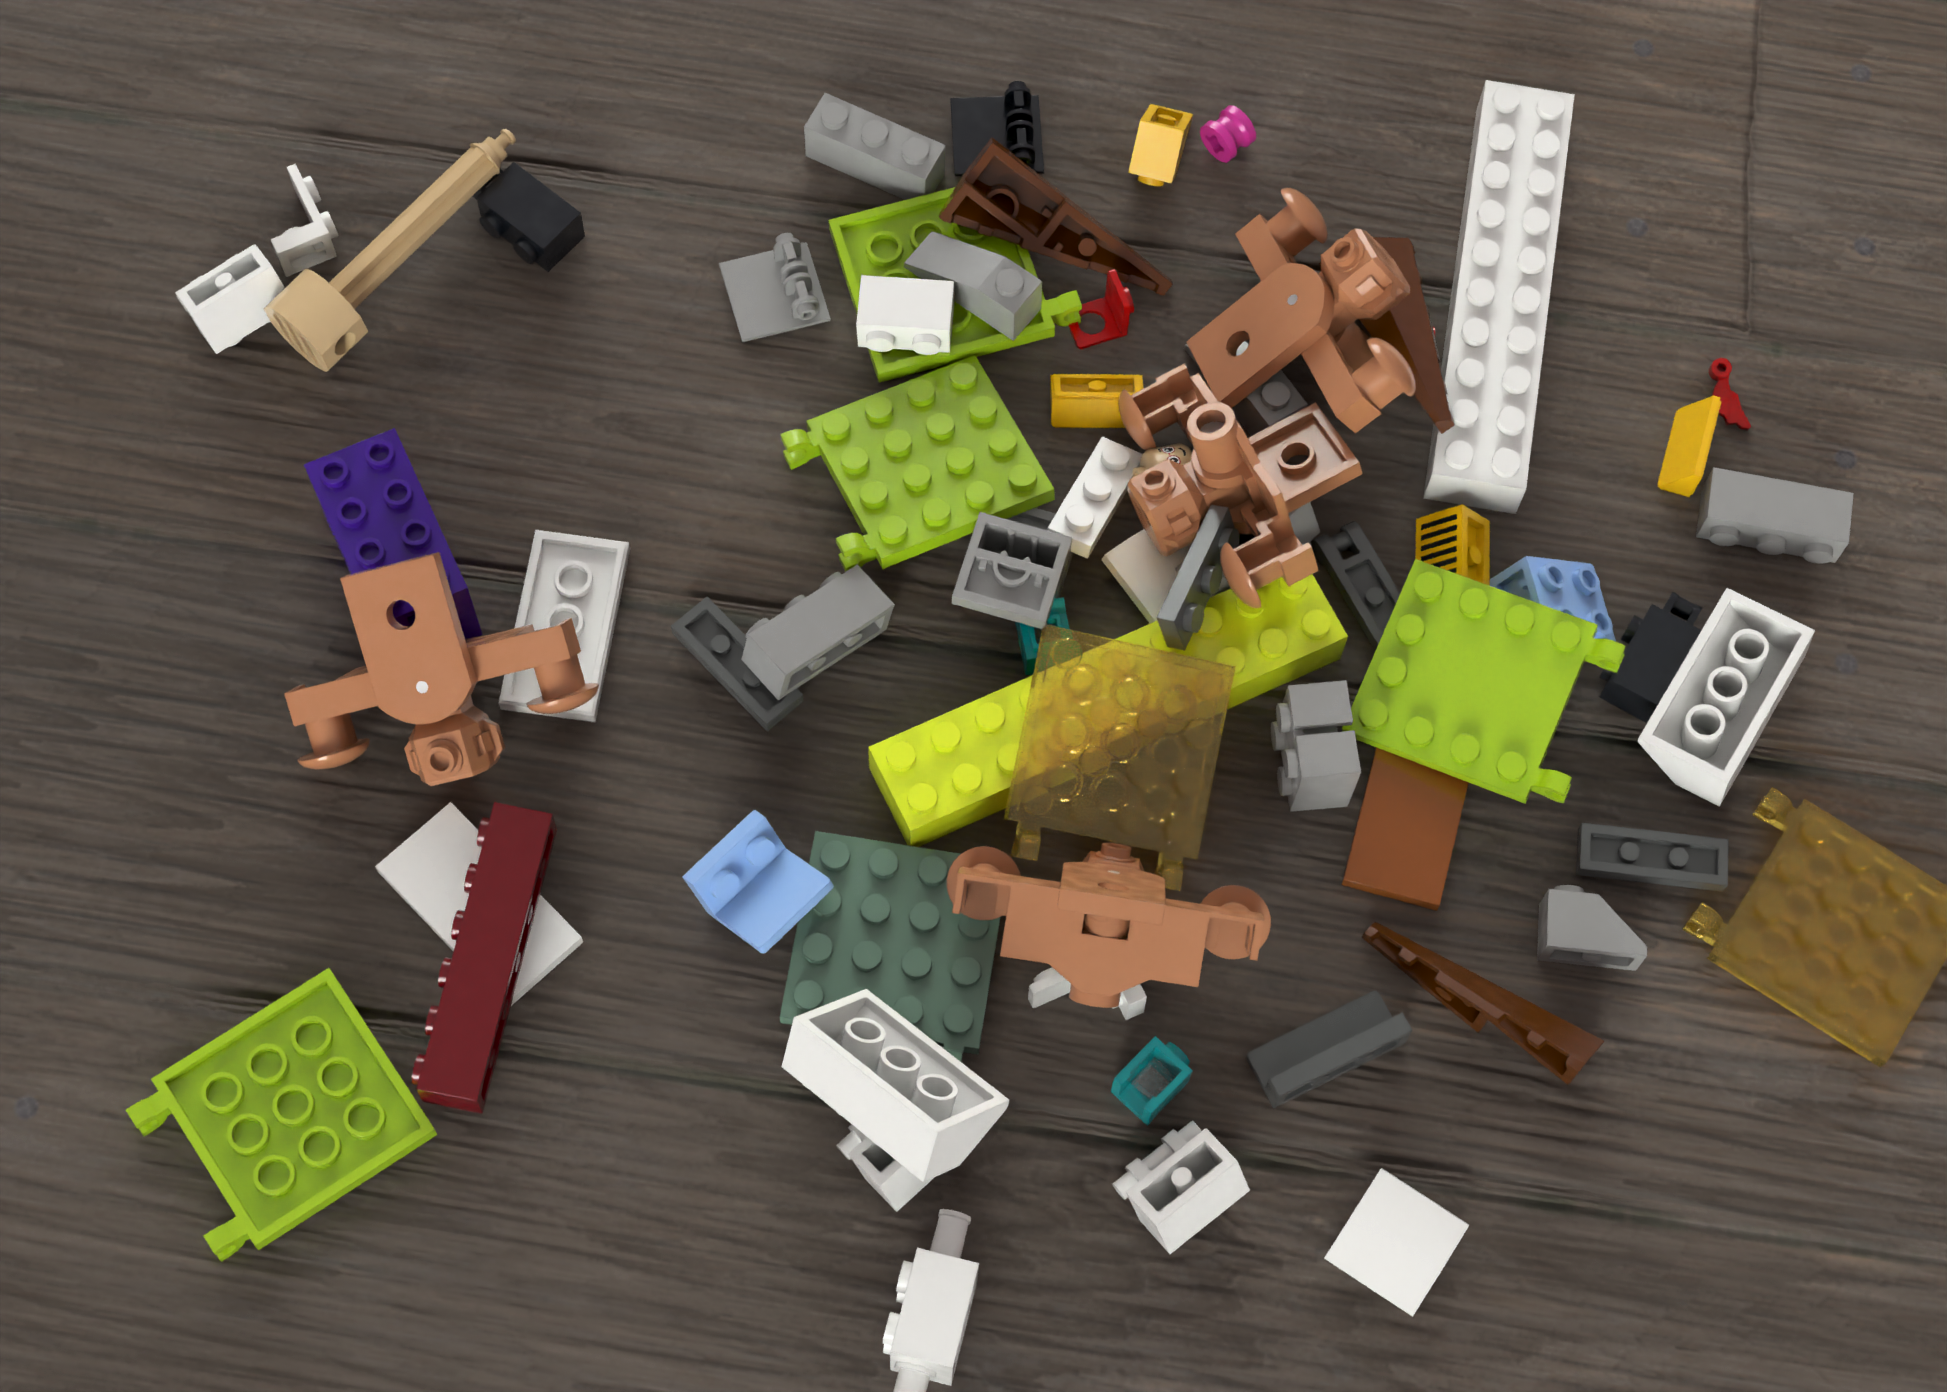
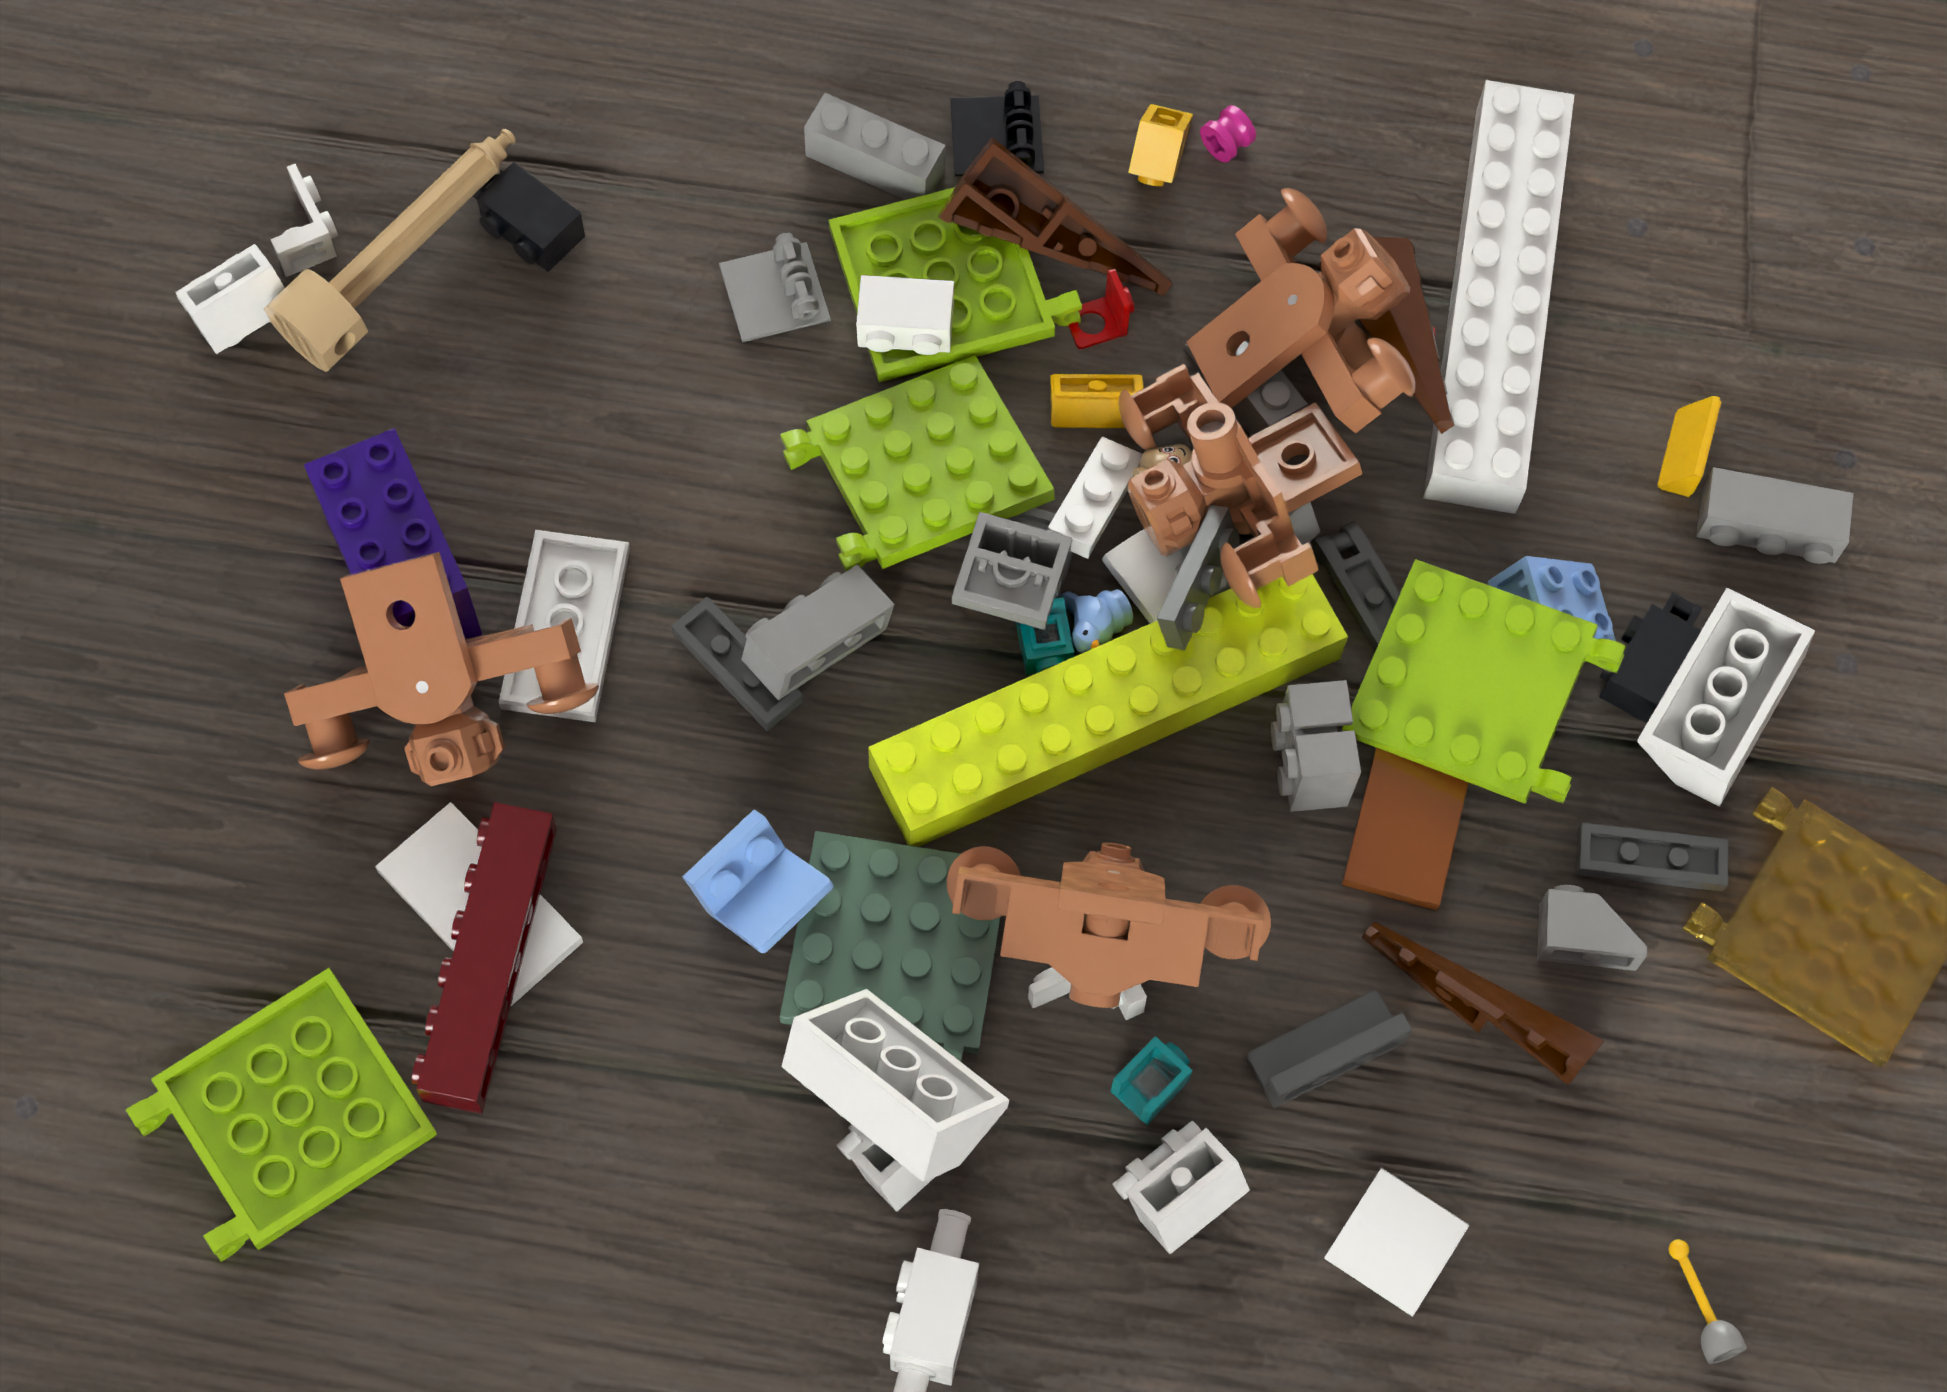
(983, 281): light grey slope -> none
(1097, 617): none -> light blue animal
(1118, 747): clear yellow plate -> none
(1456, 542): yellow panel -> none
(1719, 1338): none -> hinge
(1730, 405): red piece -> none

